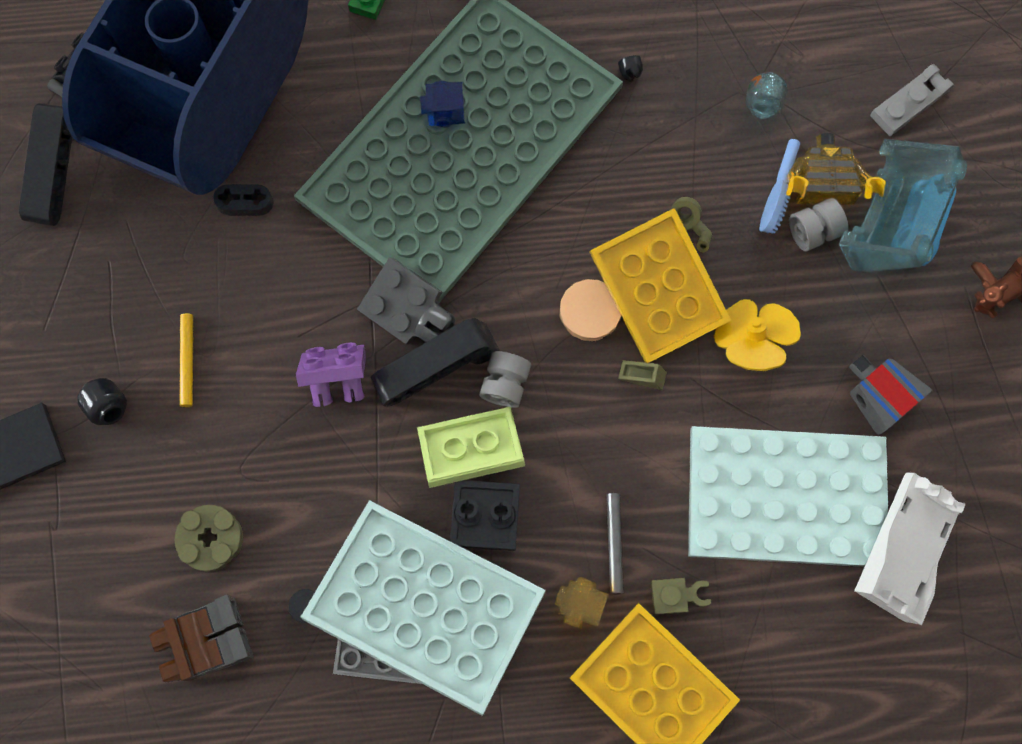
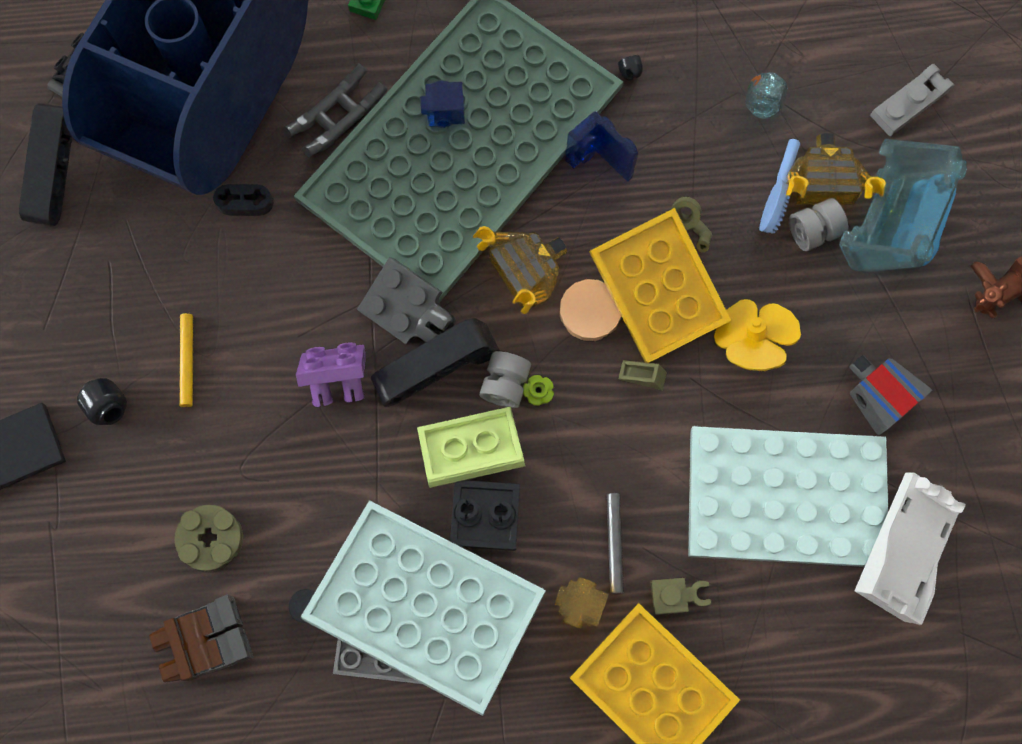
(339, 95): none -> dark grey piece
(523, 263): none -> torso
(538, 398): none -> lime plate
(600, 136): none -> clear blue bracket

